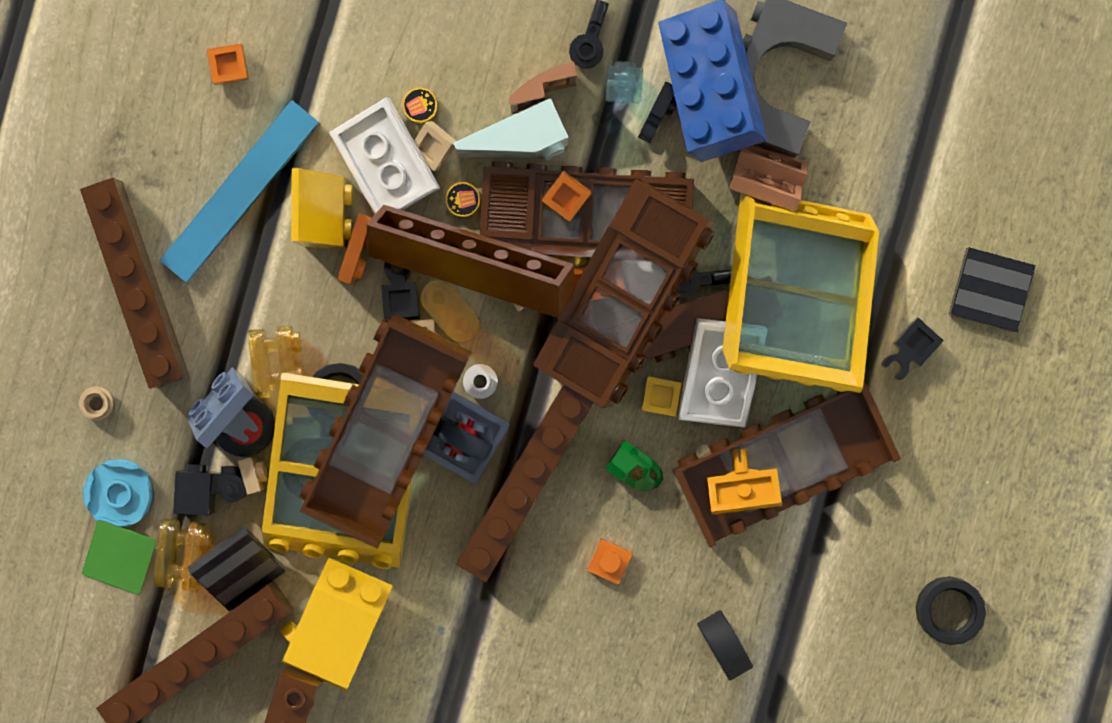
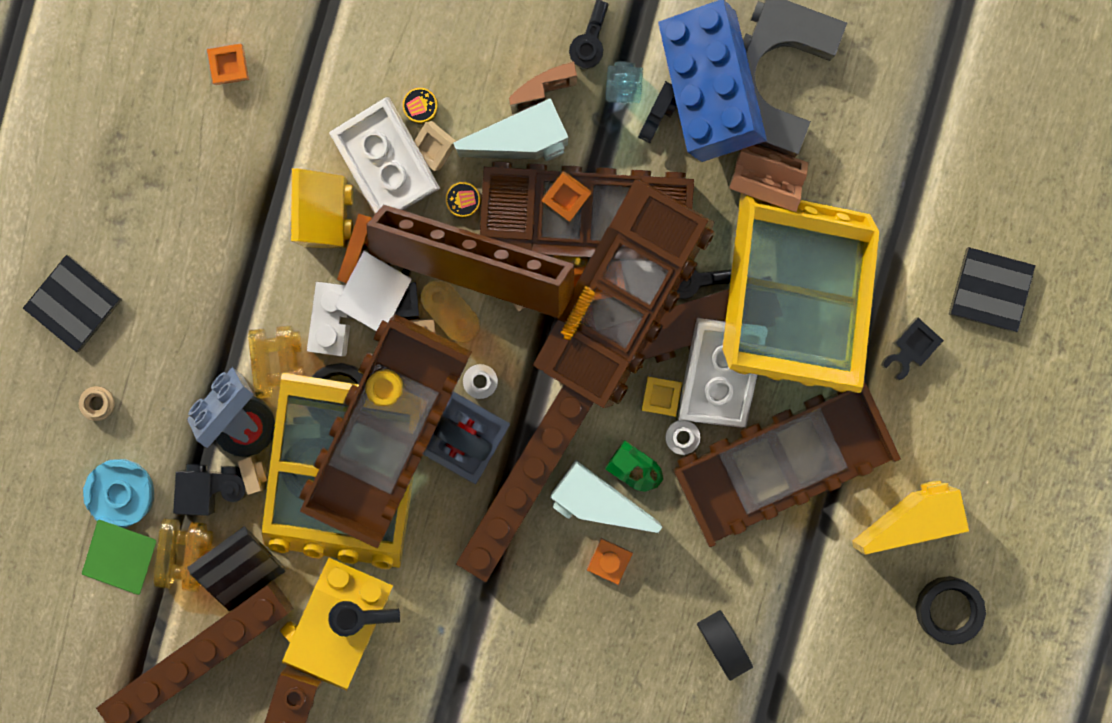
(72, 303): none -> tile
(134, 283): reddish brown brick -> none
(239, 191): dark azure tile -> none
(325, 331): none -> white piece
(348, 618): none -> black plate
(372, 291): none -> white sticker
(384, 387): none -> yellow tile
(578, 312): none -> light orange piece
(594, 500): none -> light aqua slope
(671, 437): none -> white plate
(744, 488): light orange plate -> none
(919, 517): none -> yellow slope

